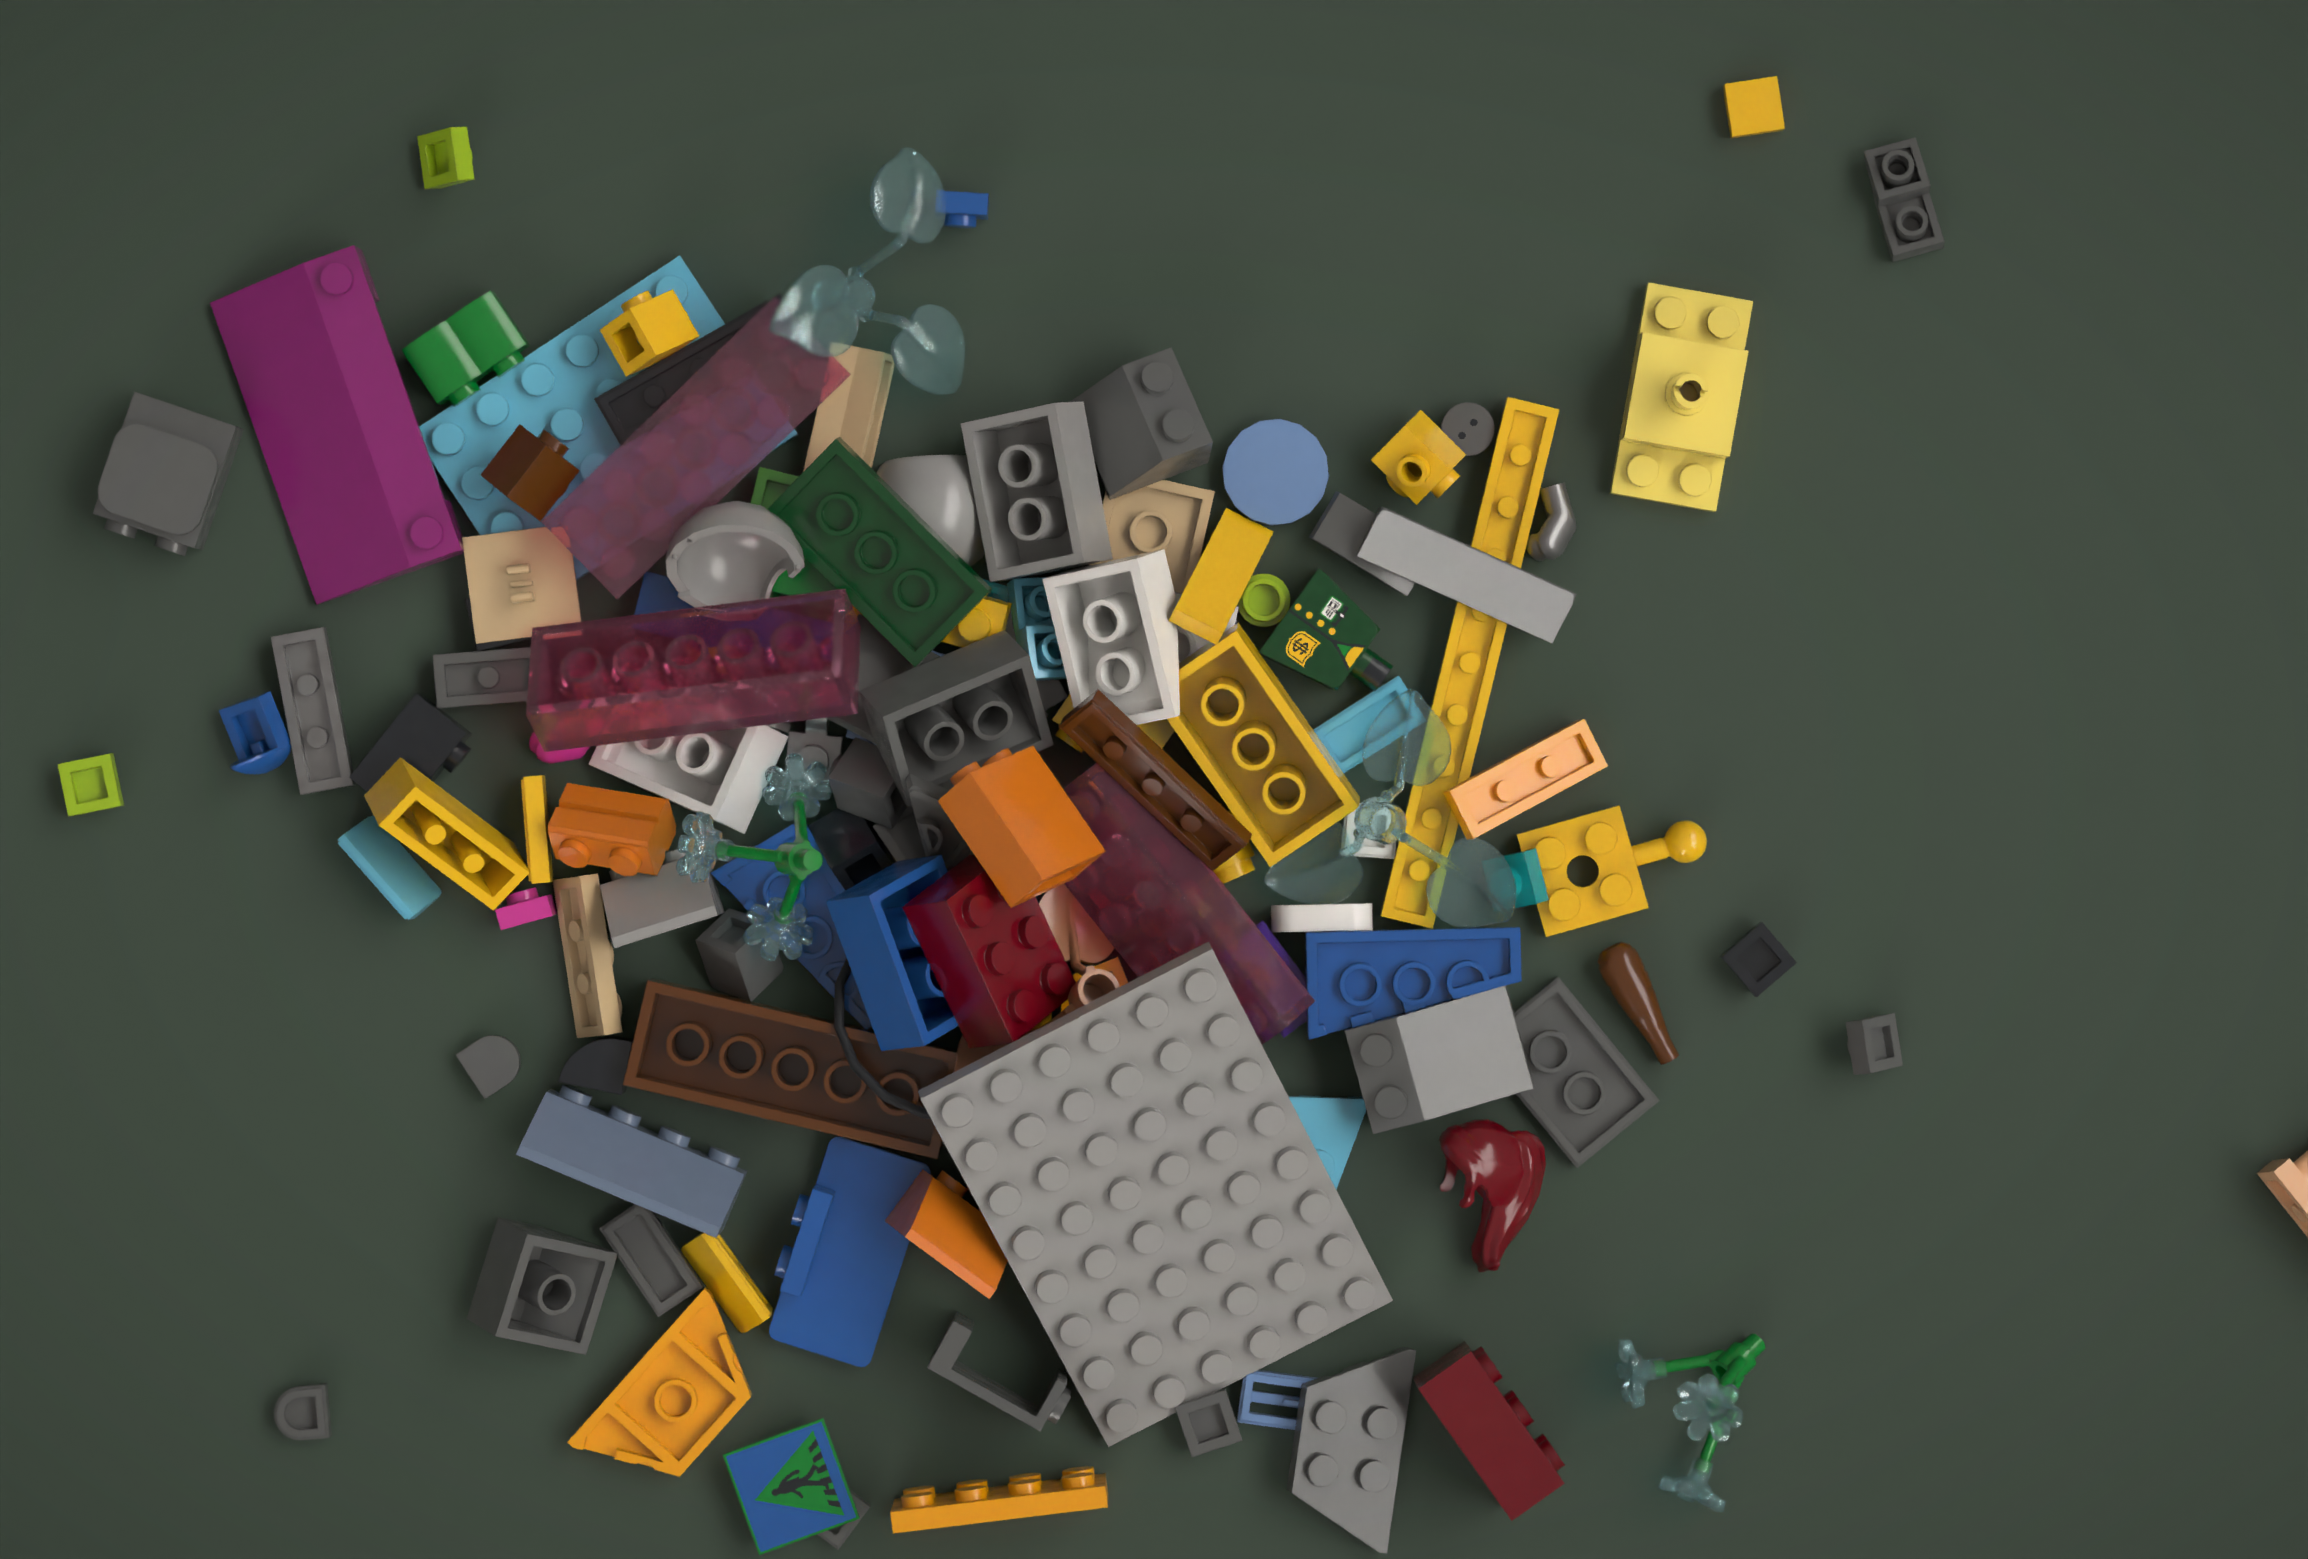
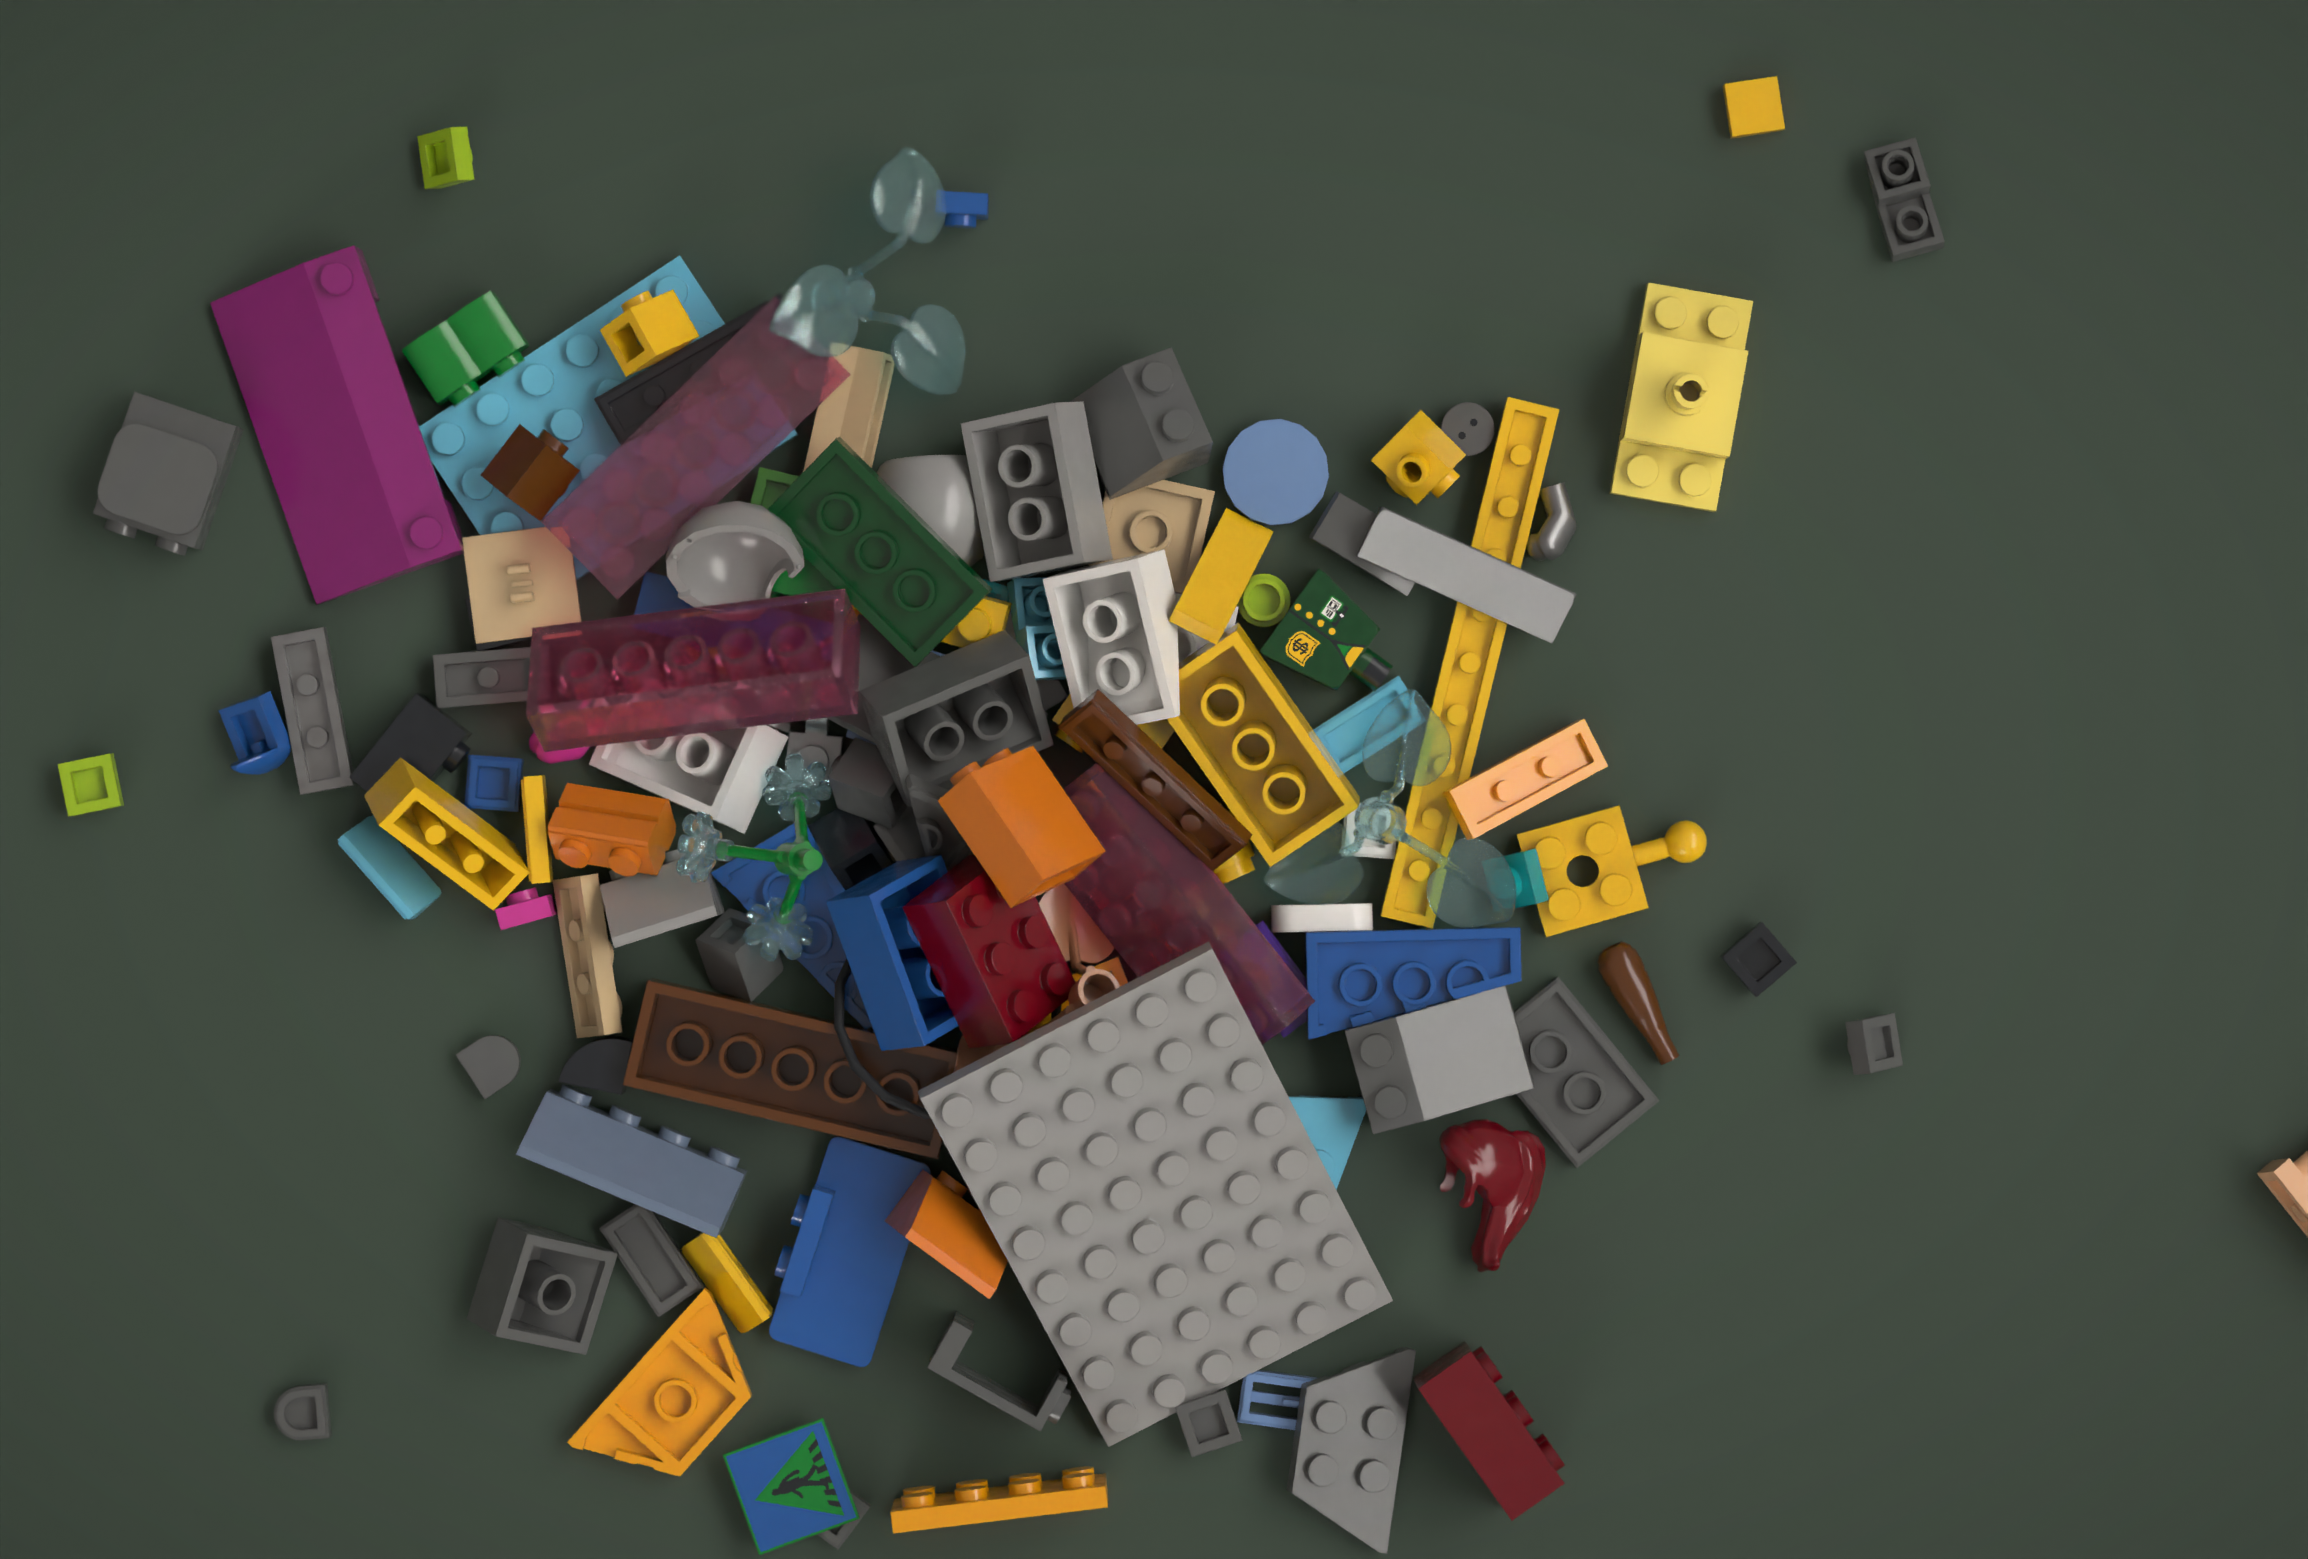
(493, 783): none -> blue tile
(1705, 1404): clear light blue plant -> none

